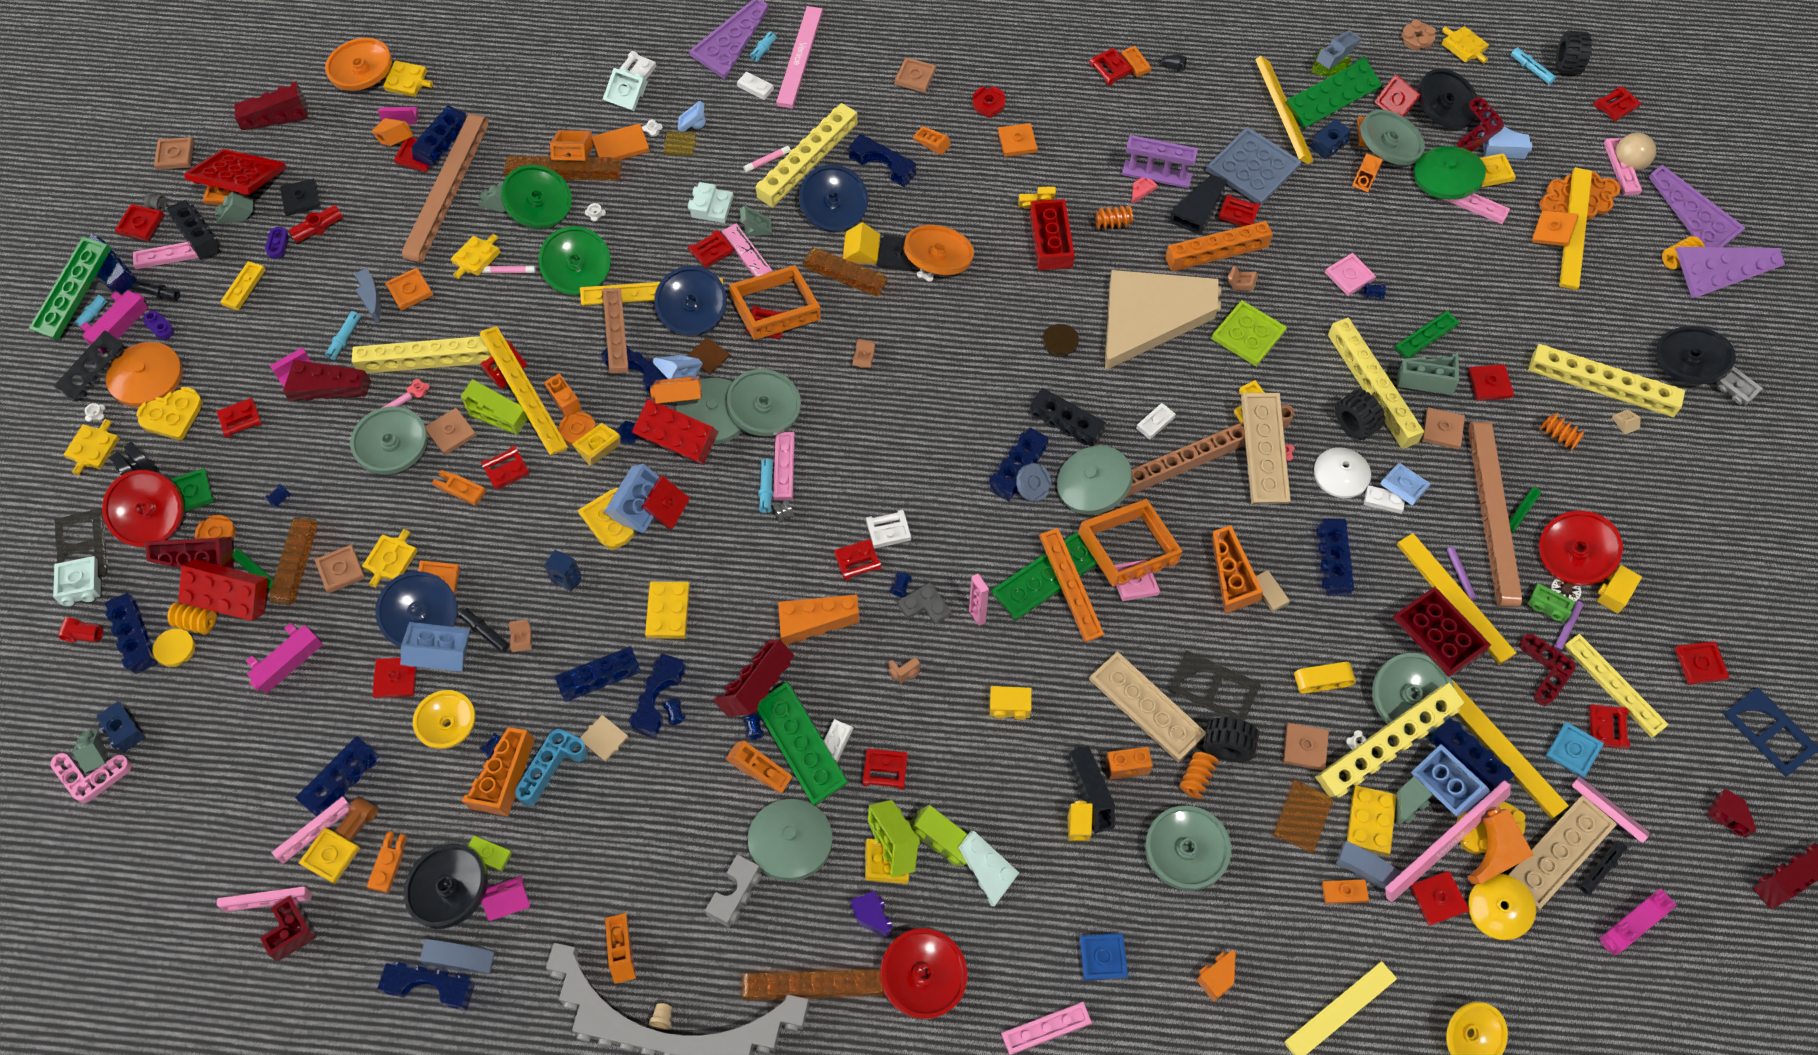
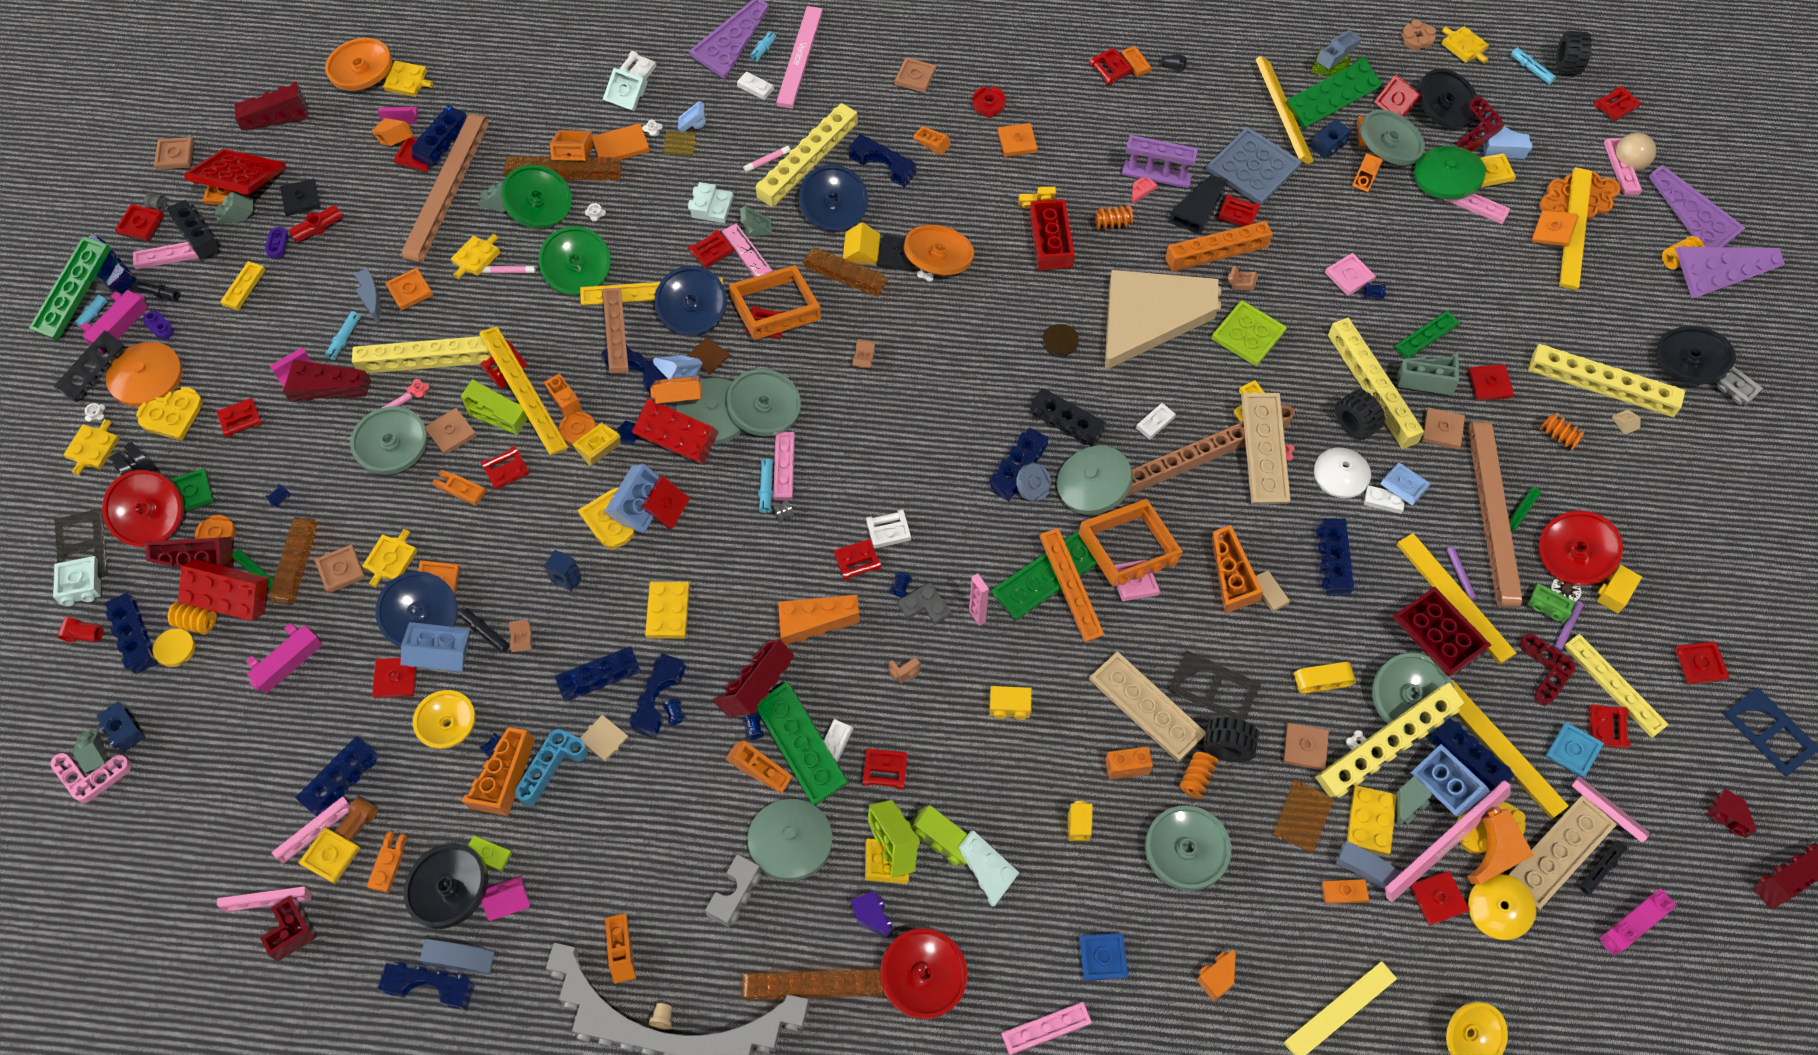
(1093, 788): black slope -> none

